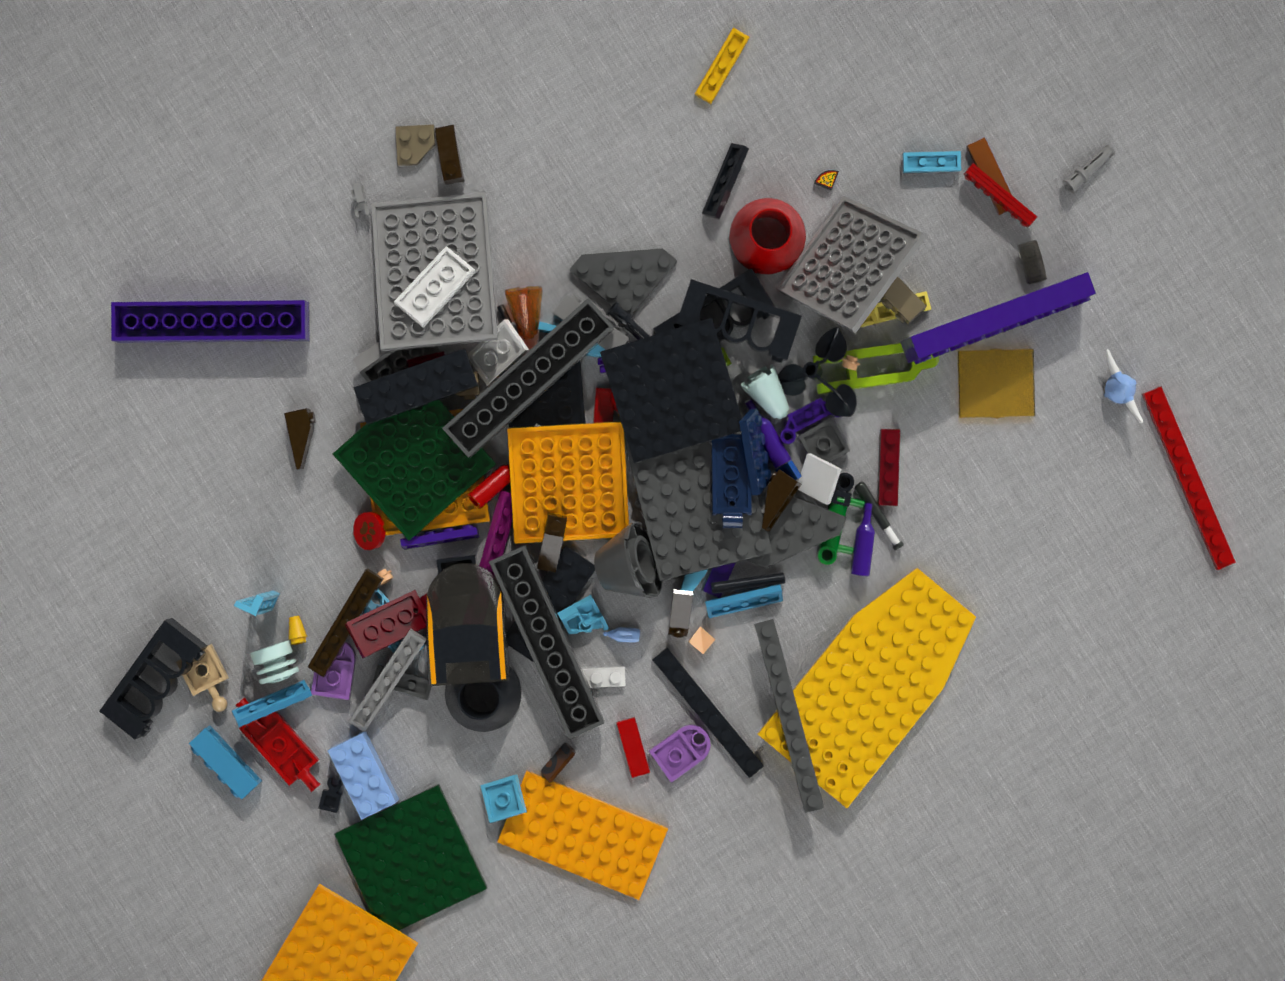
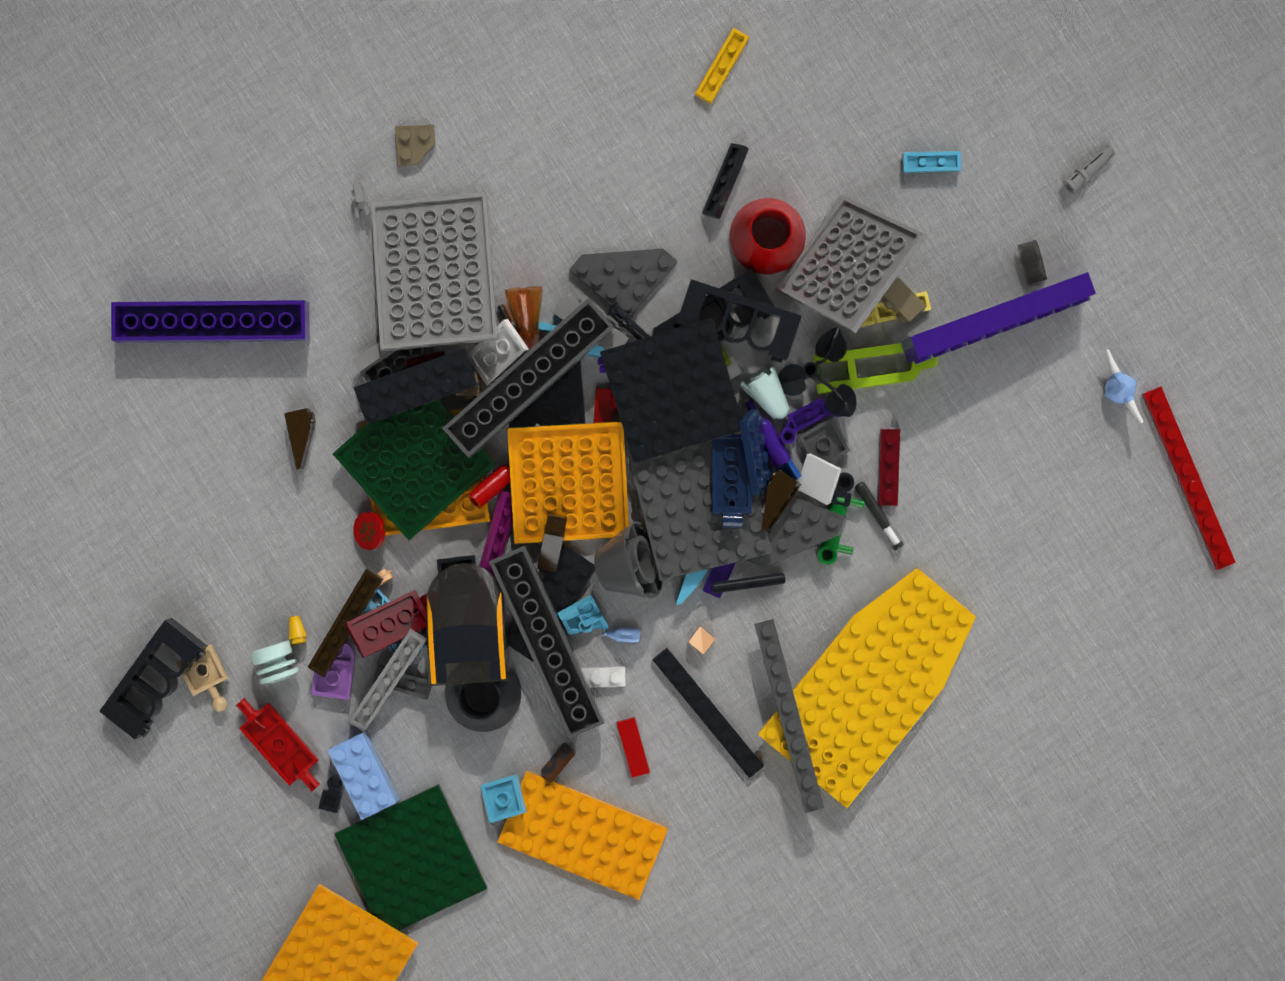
(225, 762): dark azure brick -> none
(260, 604): medium azure fence -> none
(271, 703): dark azure plate -> none
(434, 287): white tile -> none
(447, 536): dark purple plate -> none
(449, 155): dark brown slope -> none
(680, 613): slope -> none
(680, 752): medium lavender plate -> none
(744, 601): dark azure plate -> none
(827, 179): tile -> none
(850, 362): light nougat plate -> none
(863, 544): dark purple piece -> none
(984, 159): dark orange tile -> none
(996, 383): clear yellow piece -> none
(1000, 195): red piece -> none

